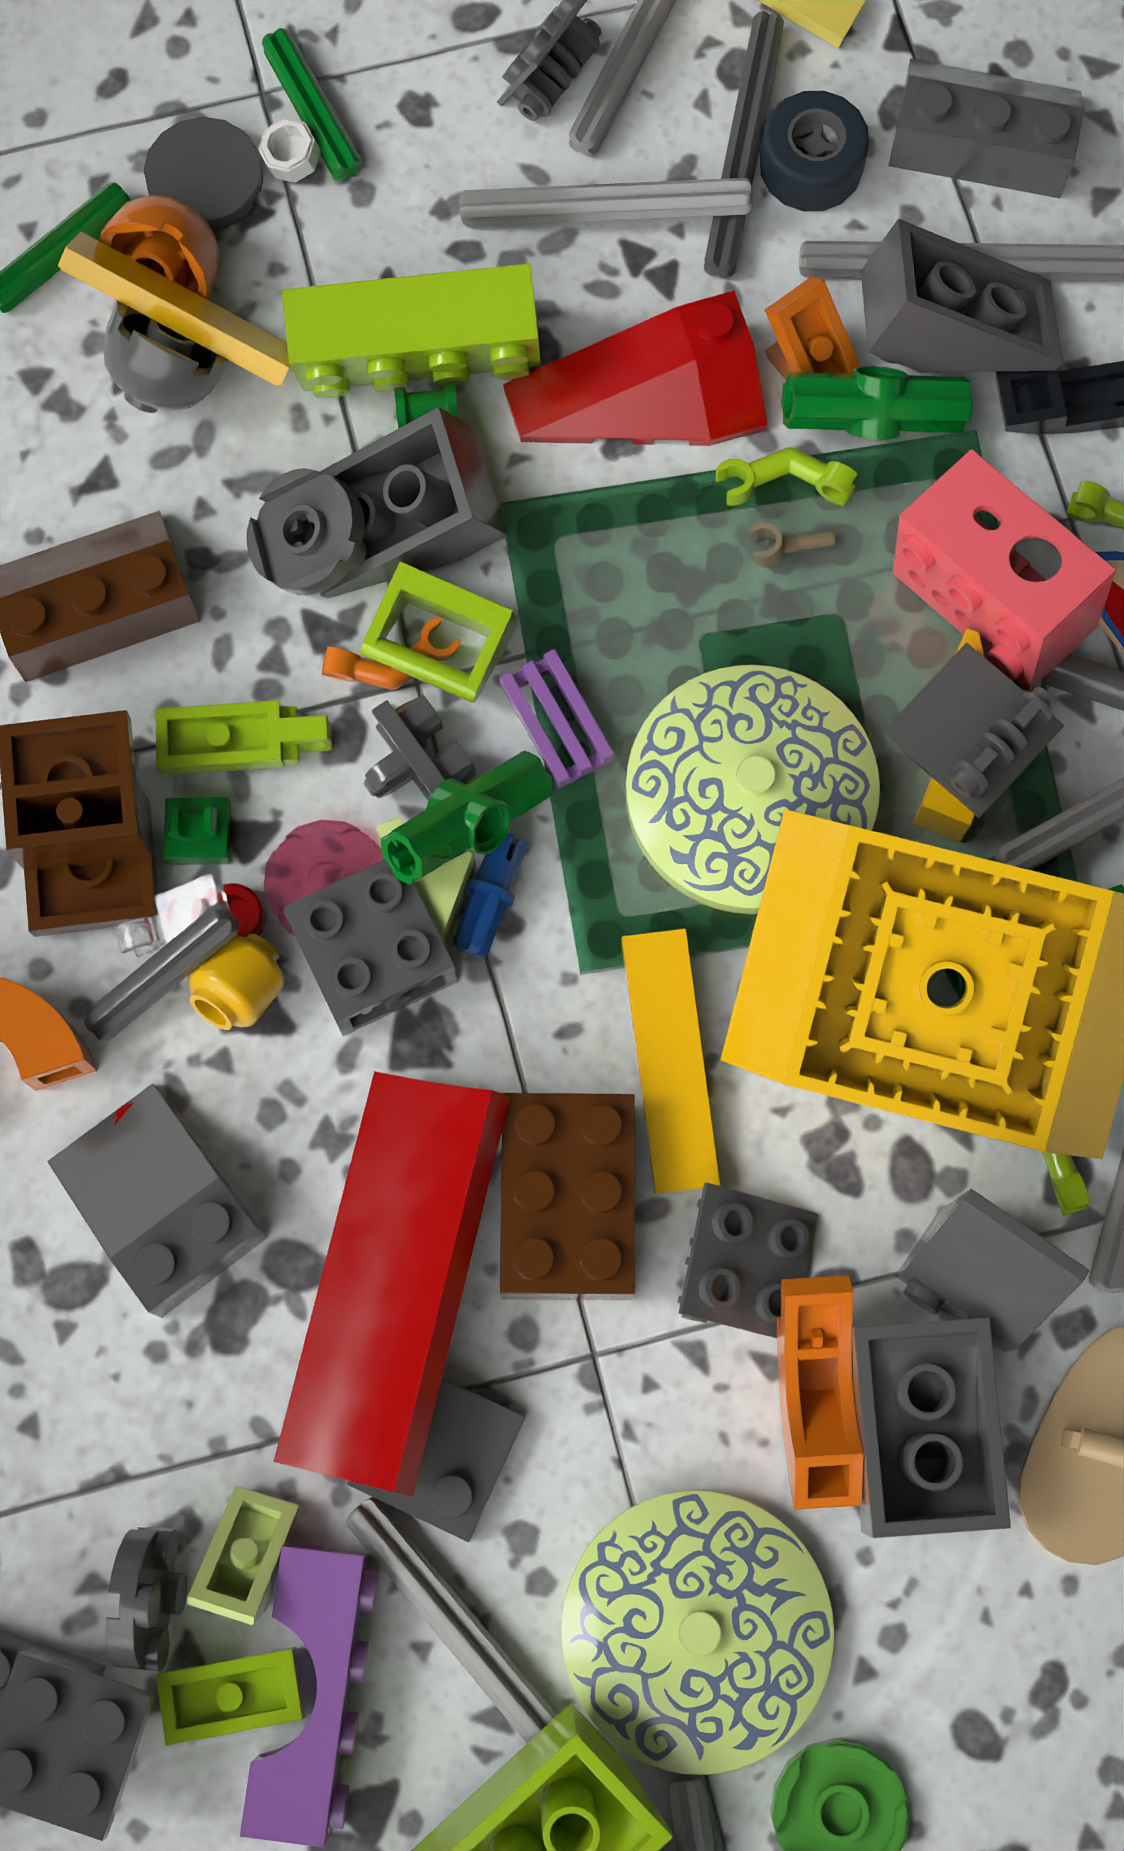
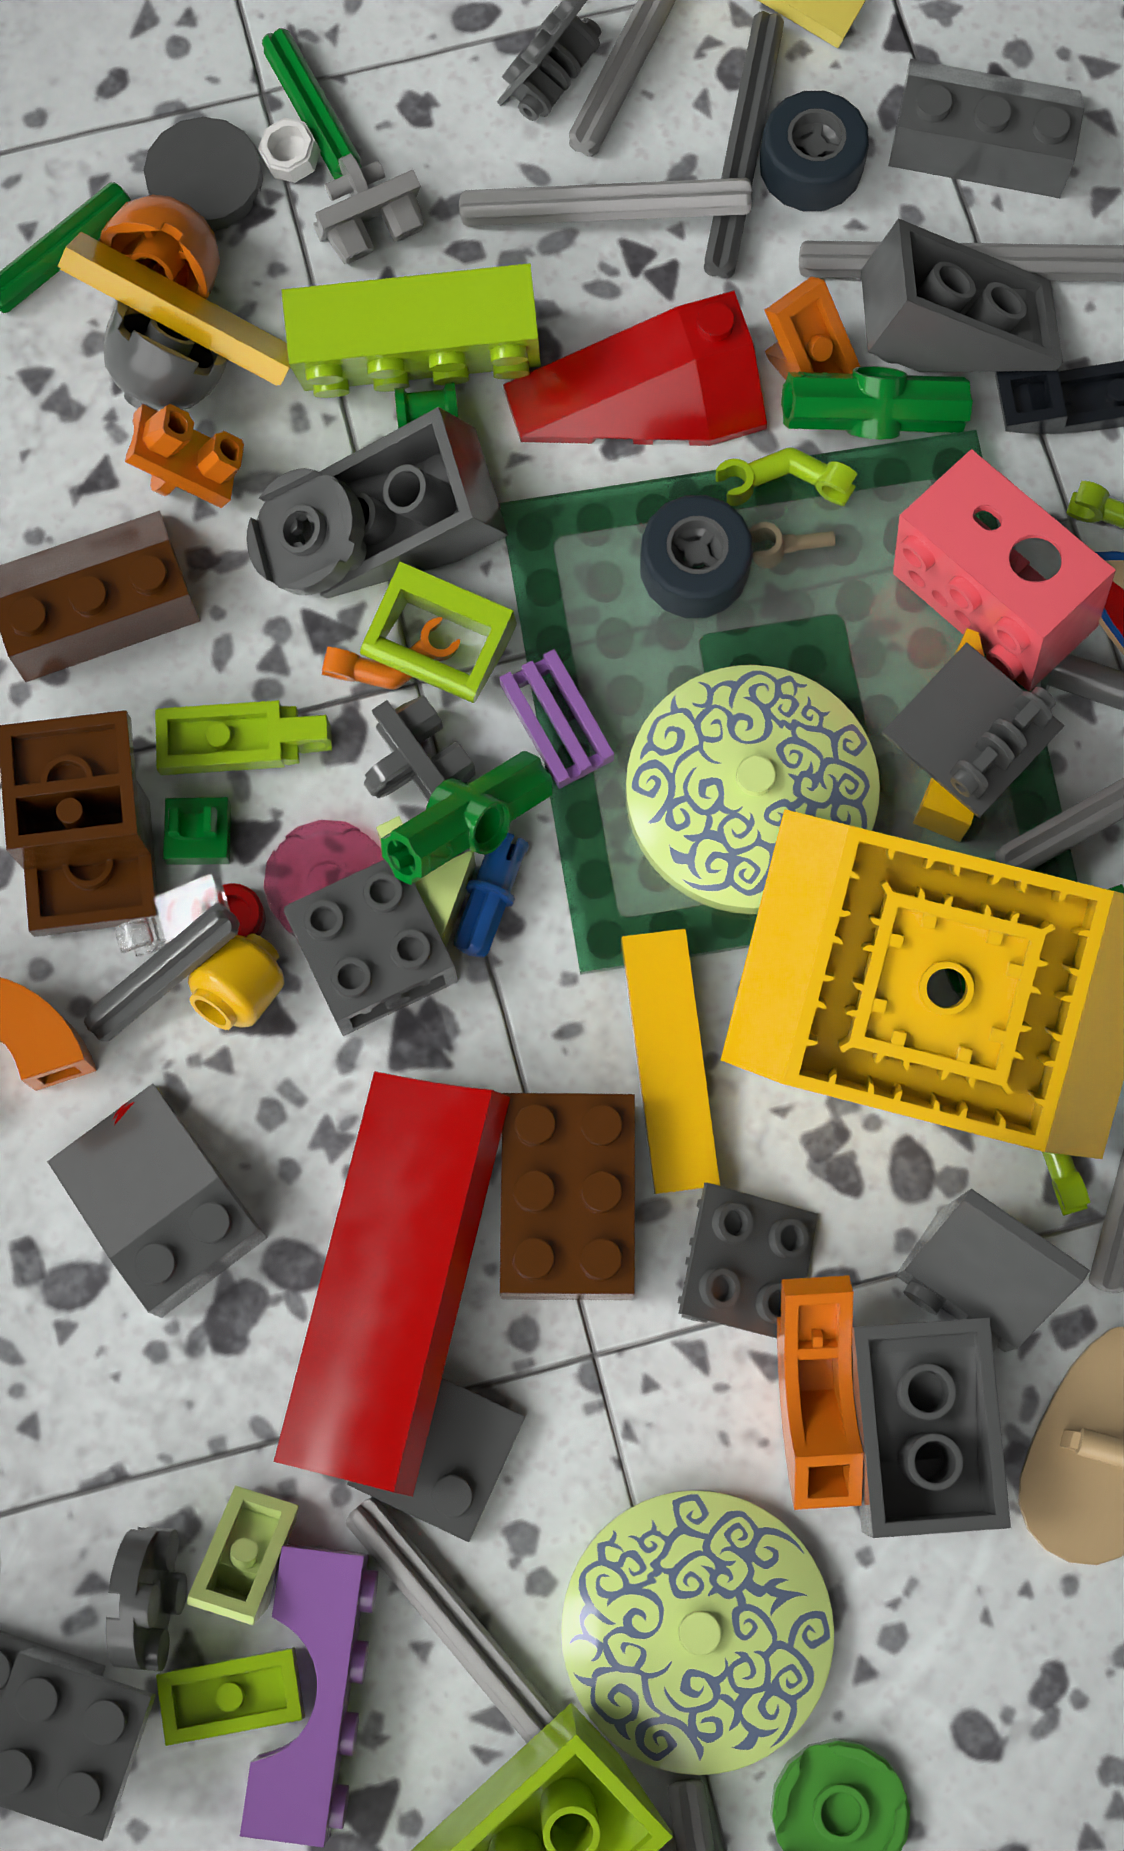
(183, 457): none -> orange hips
(344, 220): none -> light grey hips
(702, 533): none -> black wheel

